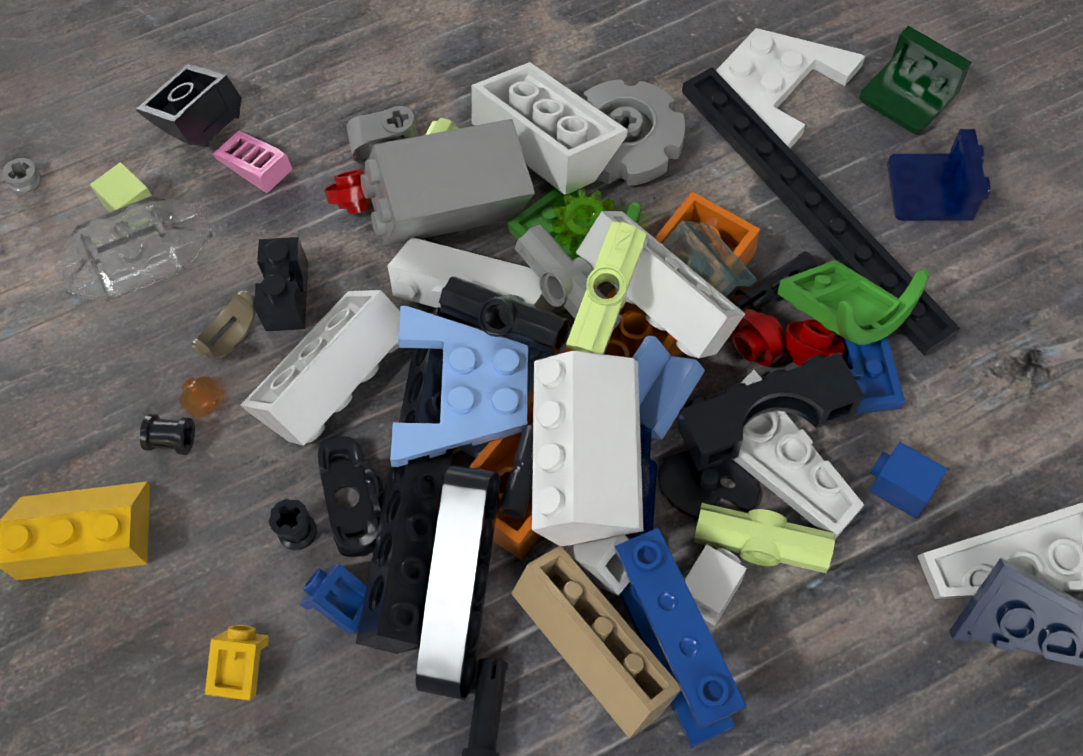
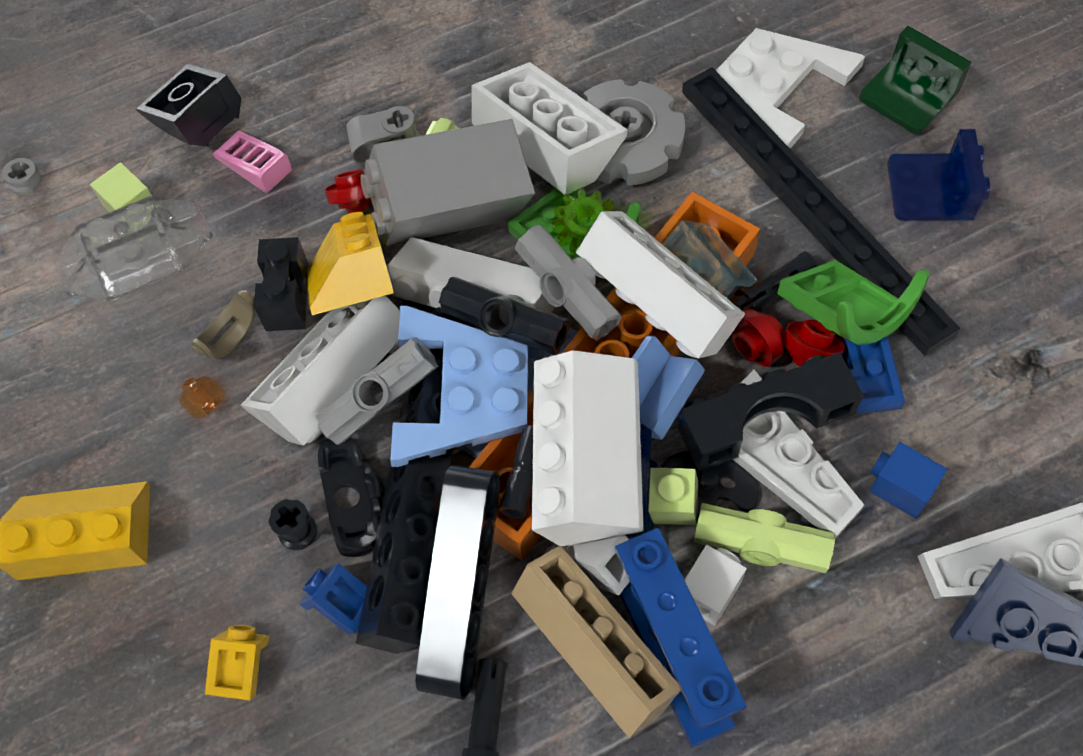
(167, 434): black bush -> none
(348, 266): none -> yellow slope
(358, 407): none -> light grey piece
(615, 265): yellowish green piece -> none
(673, 496): none -> yellowish green brick

